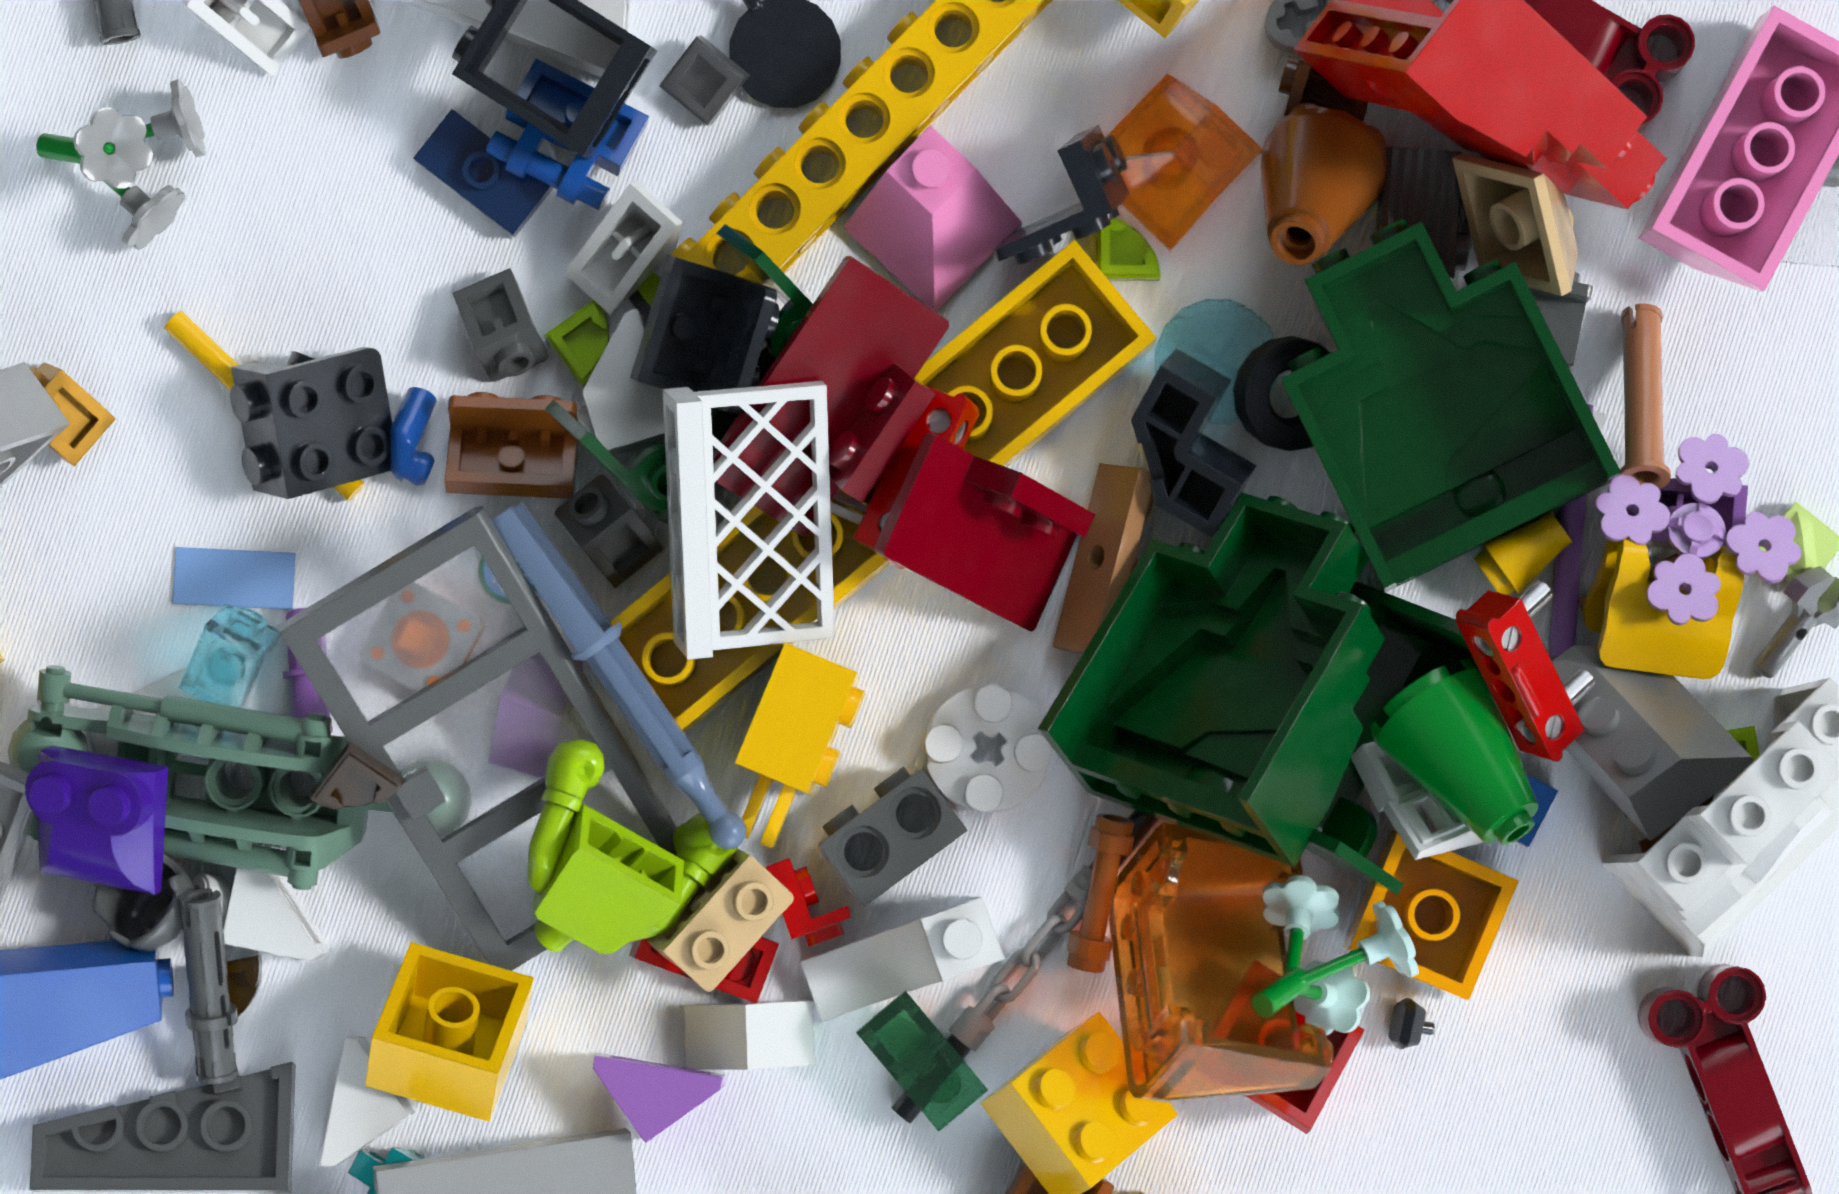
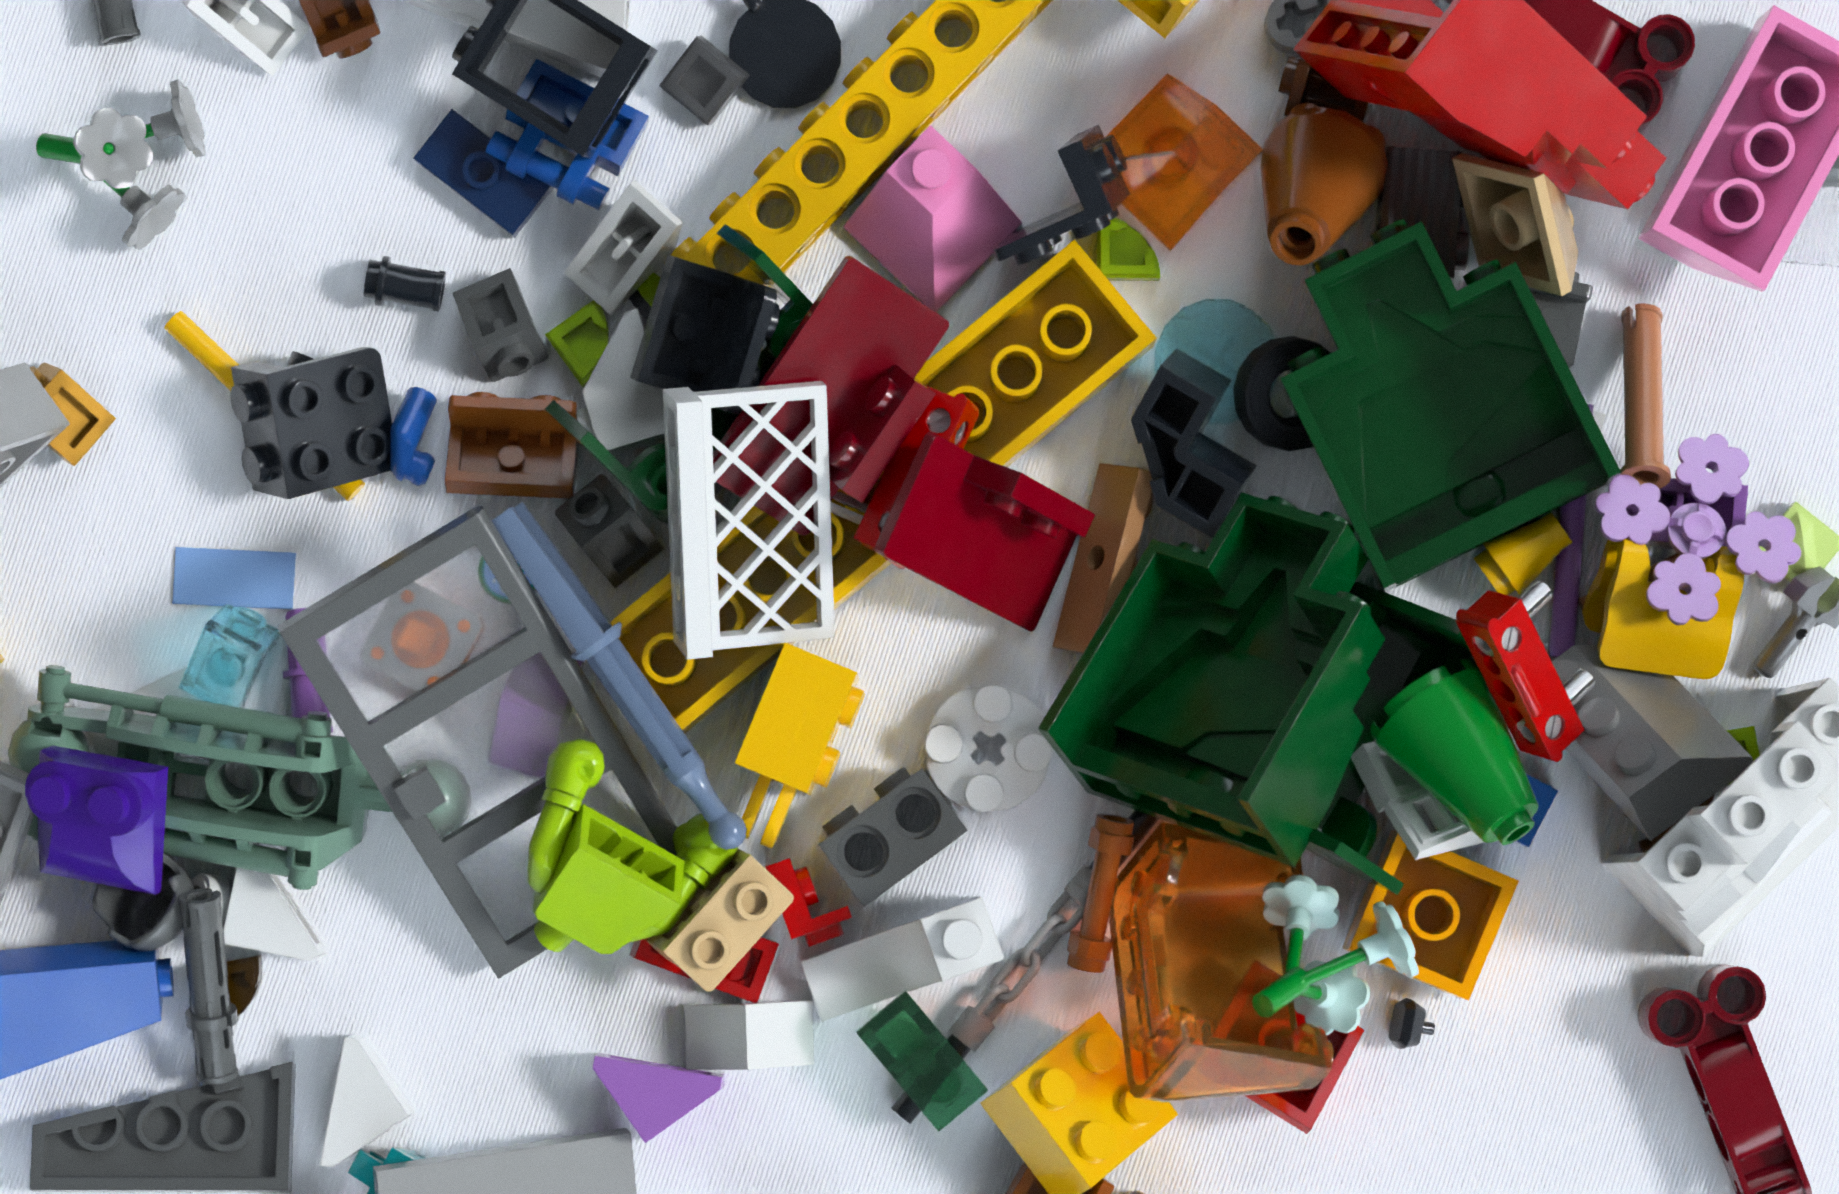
(355, 781): dark brown tile -> none
(404, 284): none -> black pin
(449, 1031): yellow brick -> none

